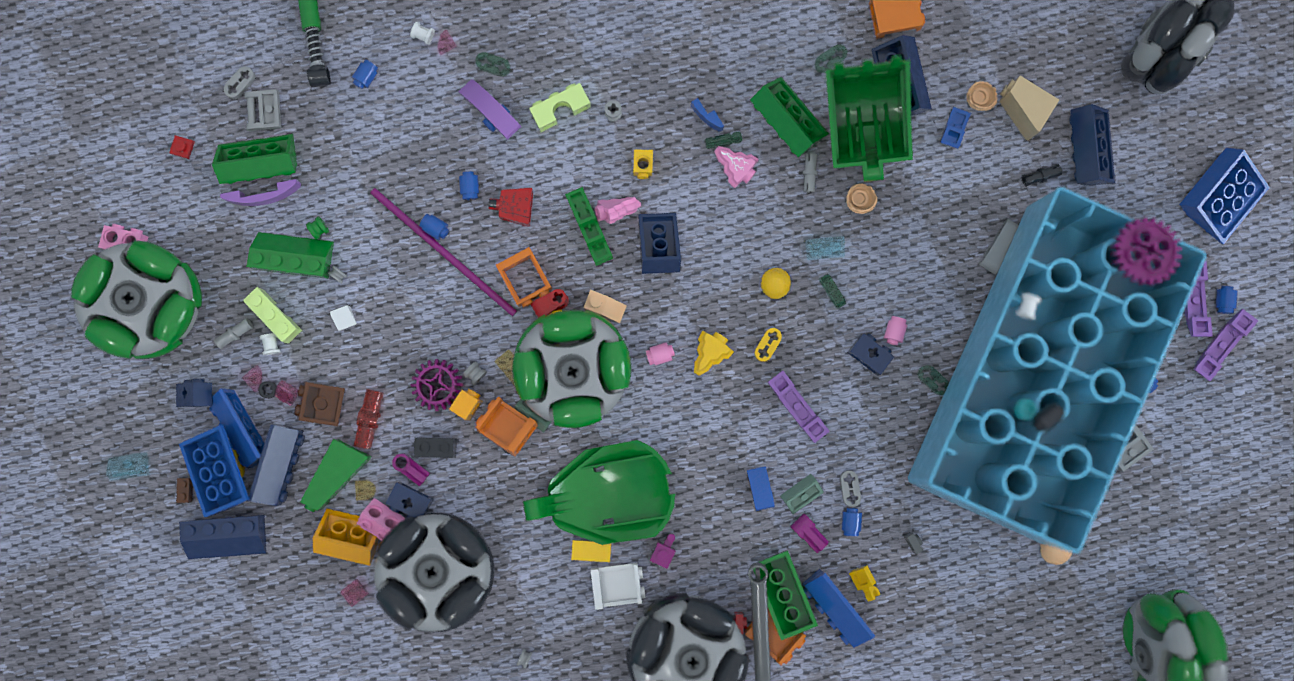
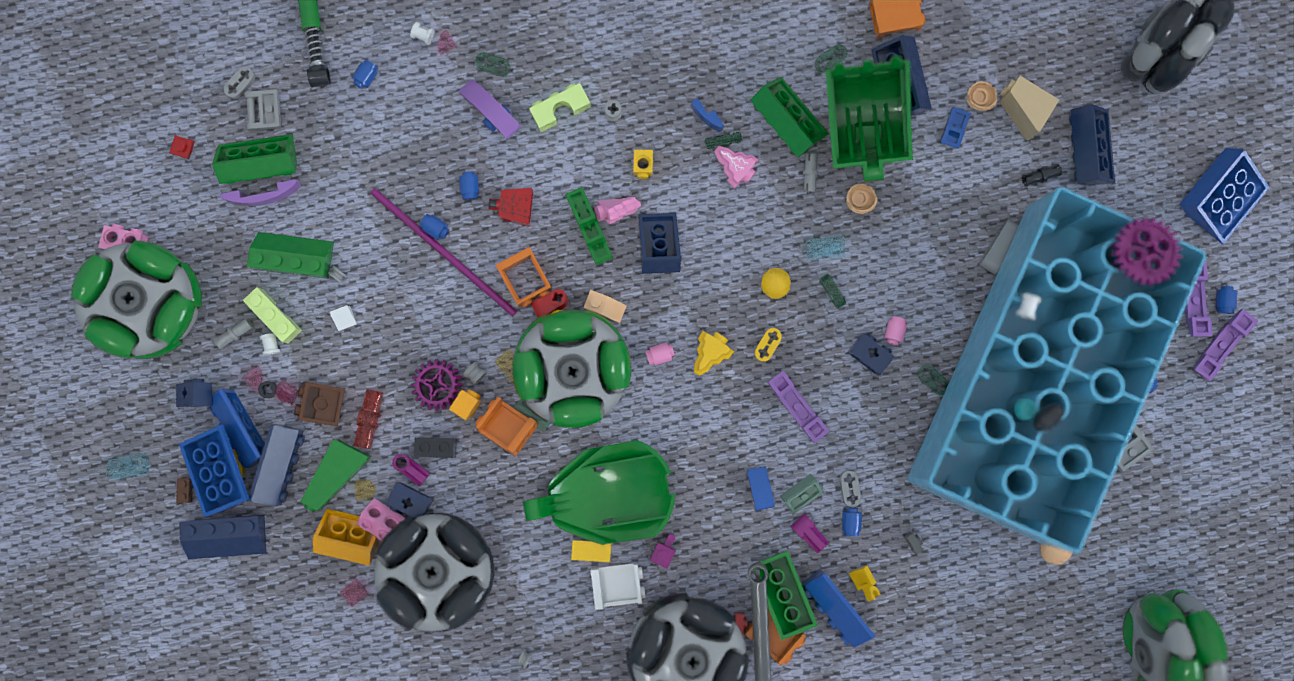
(317, 227): green wheel -> none

